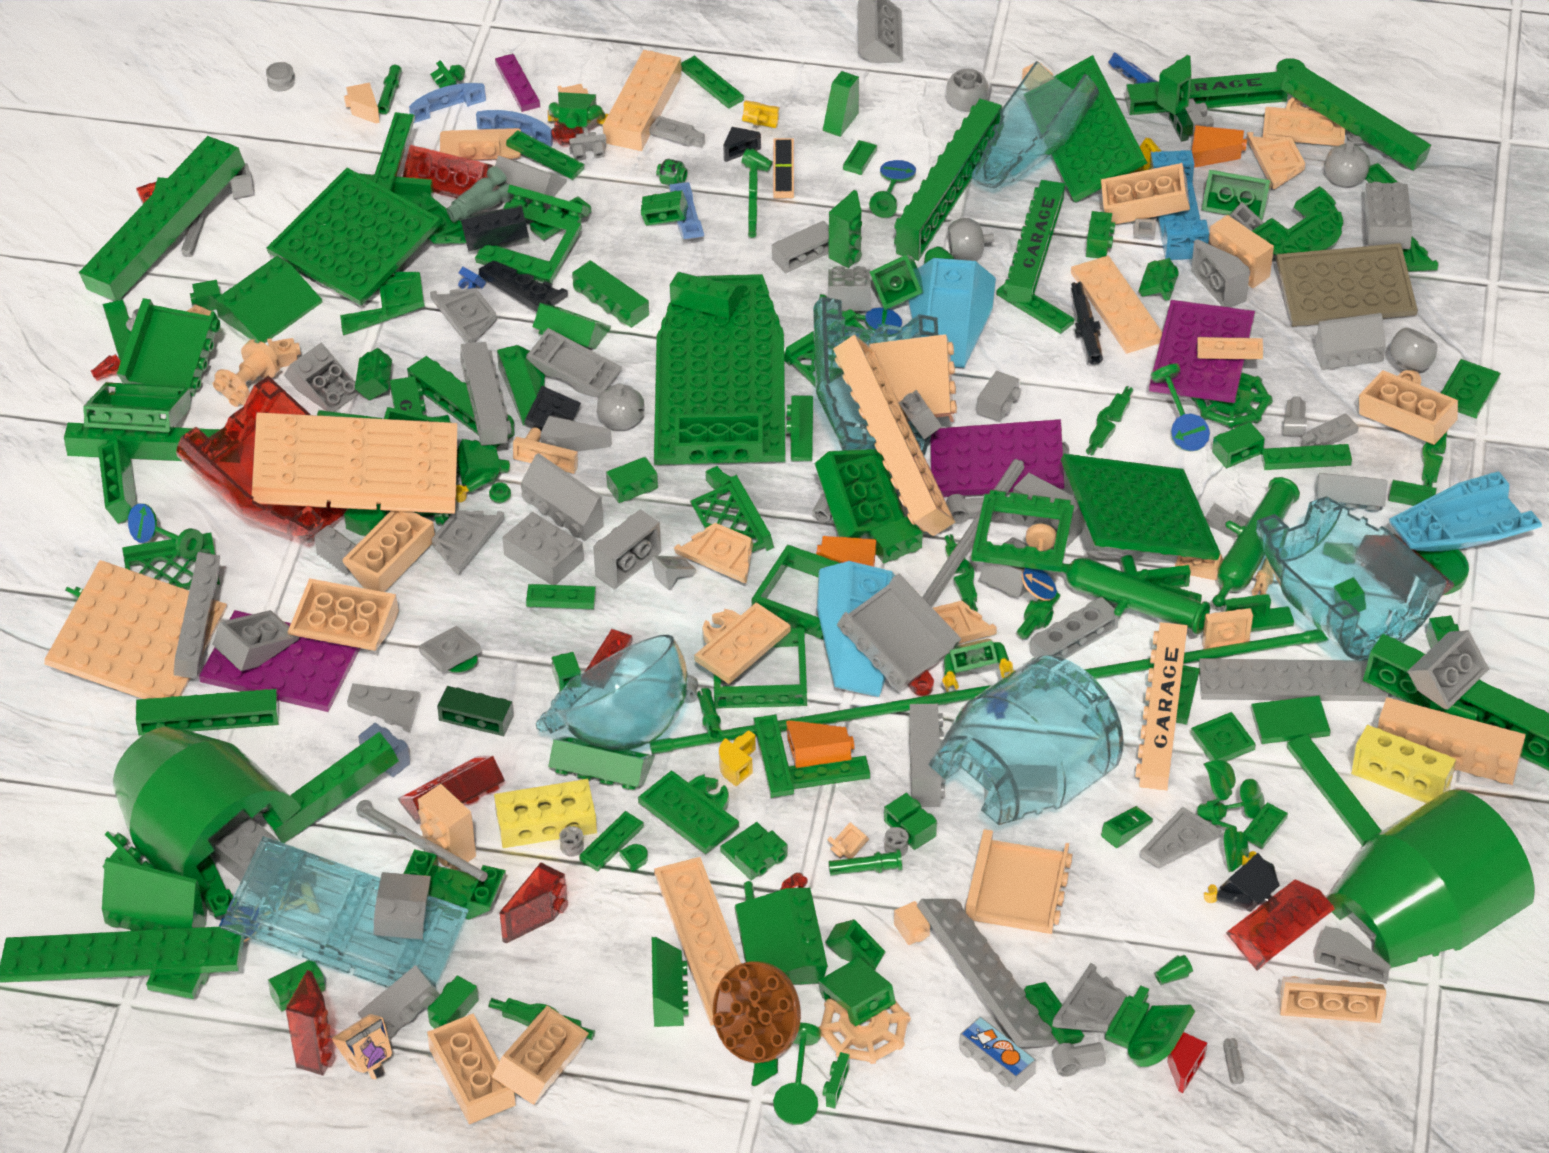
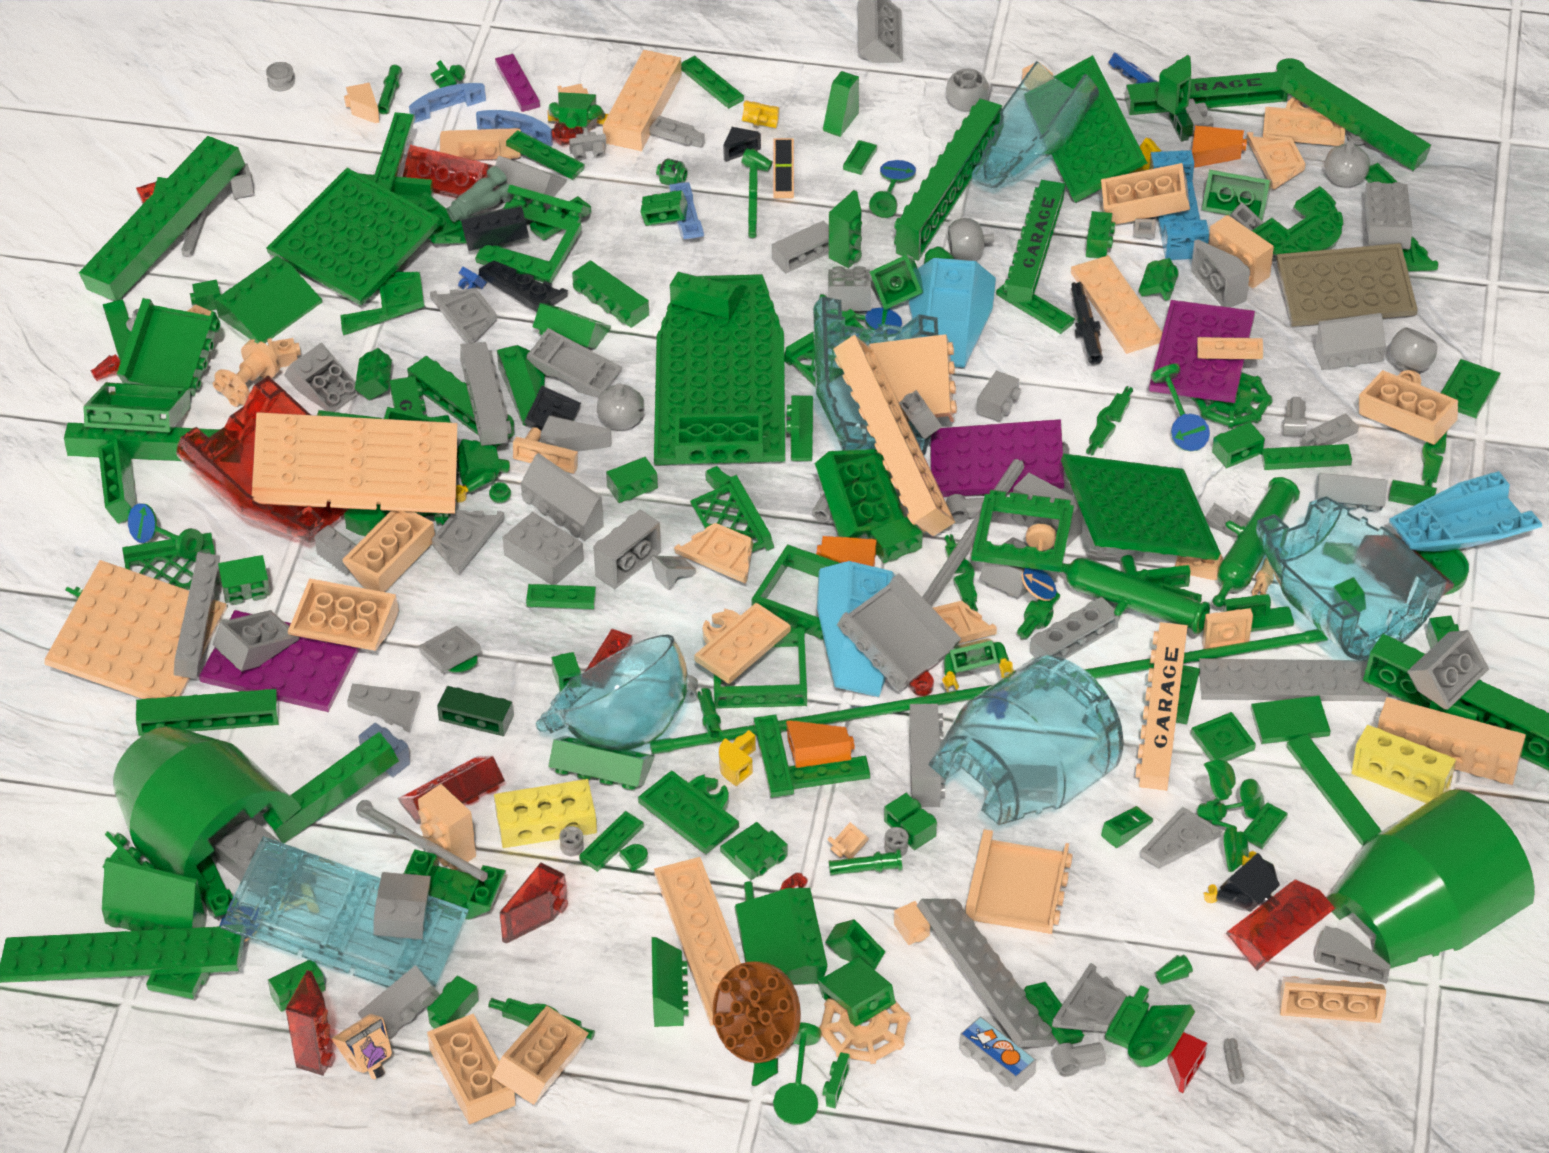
(244, 579): none -> green brick

